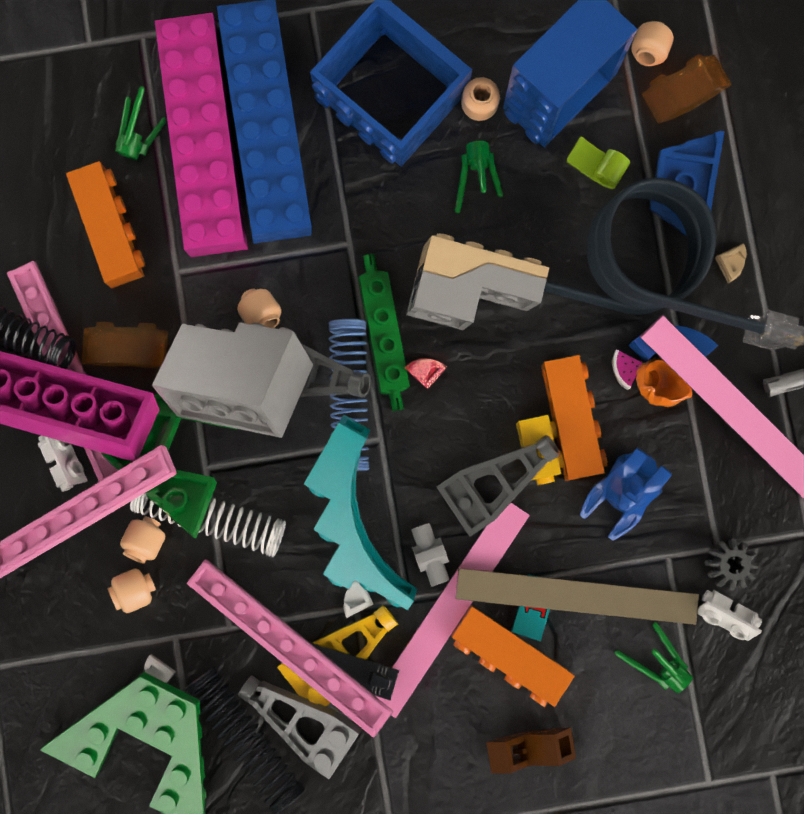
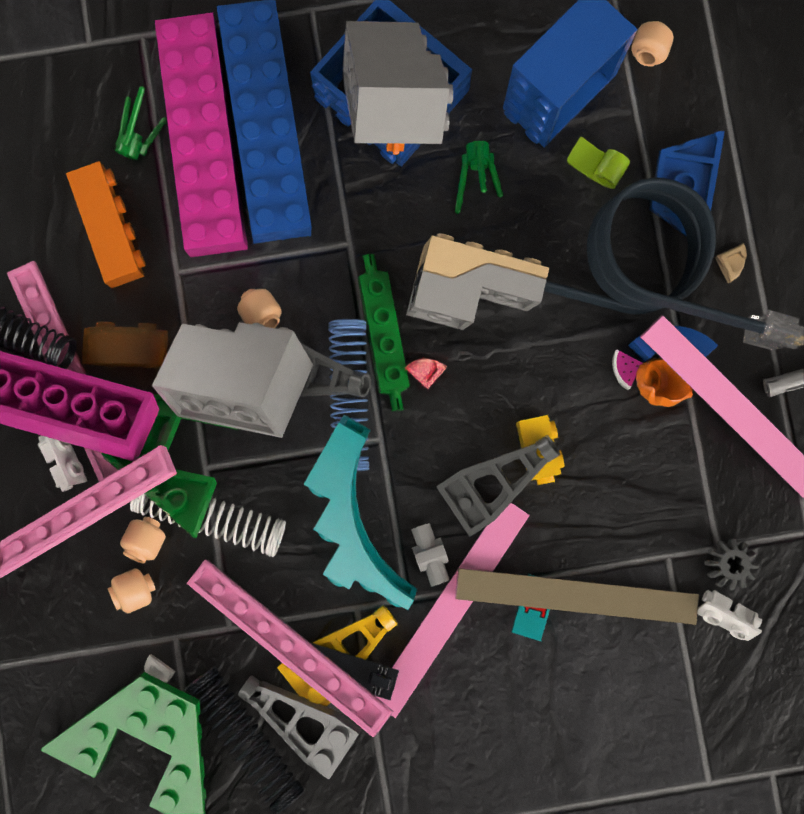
(356, 599): white tile -> none
(394, 85): none -> light grey piece
(480, 99): light nougat head -> none
(512, 656): orange brick -> none
(531, 748): reddish brown brick -> none
(572, 414): orange brick -> none
(628, 488): blue piece -> none
(673, 673): green plant -> none
(686, 89): clear orange brick -> none

